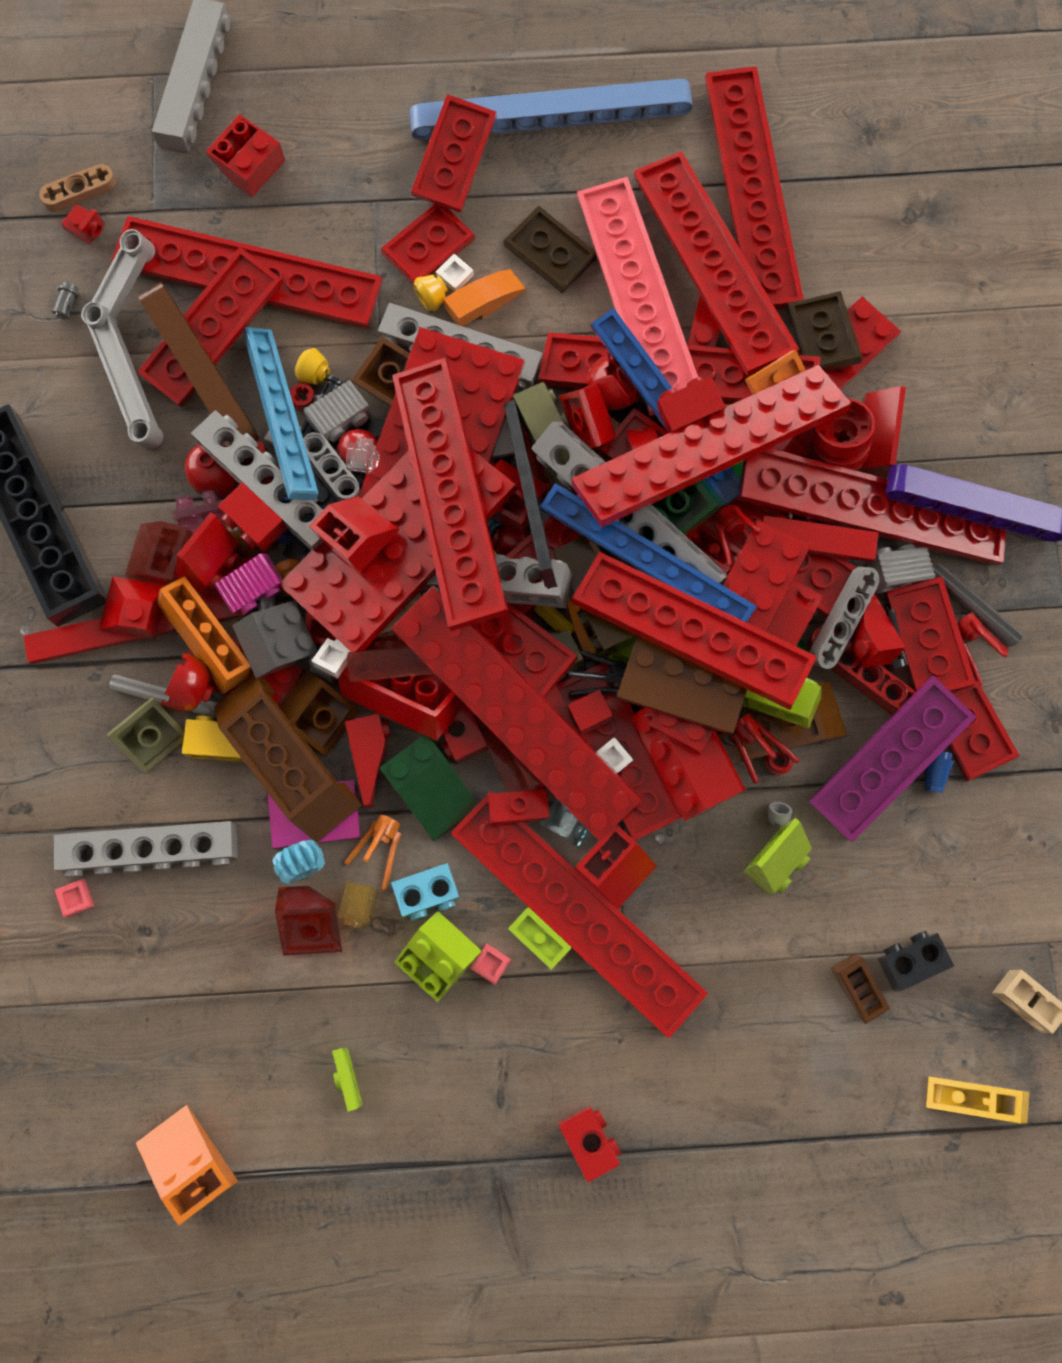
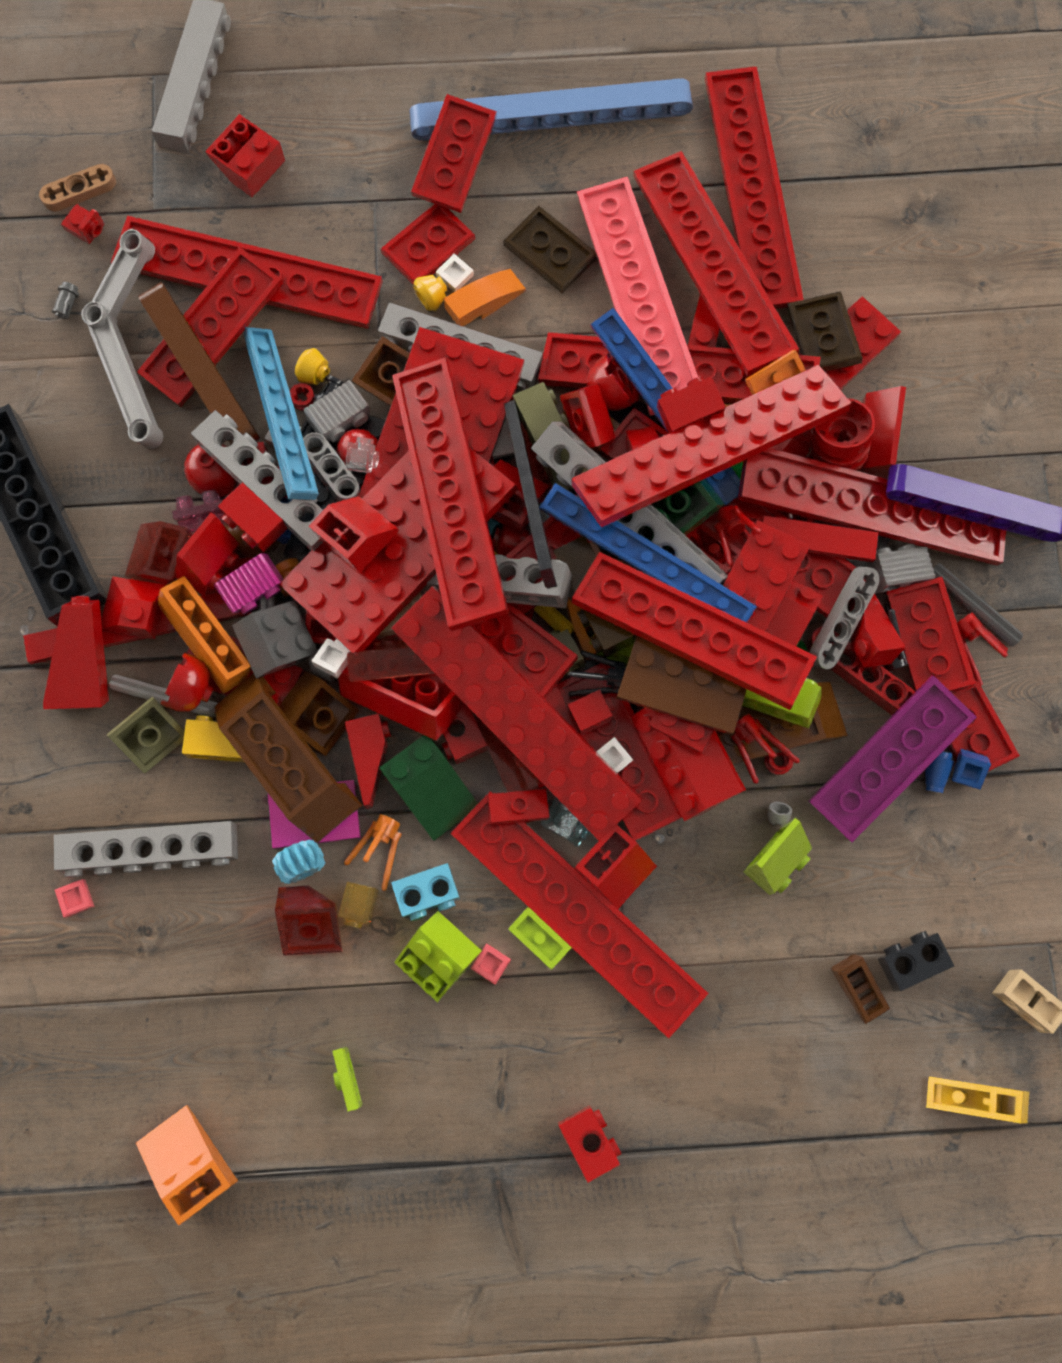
(78, 658): none -> red slope
(971, 769): none -> blue slope

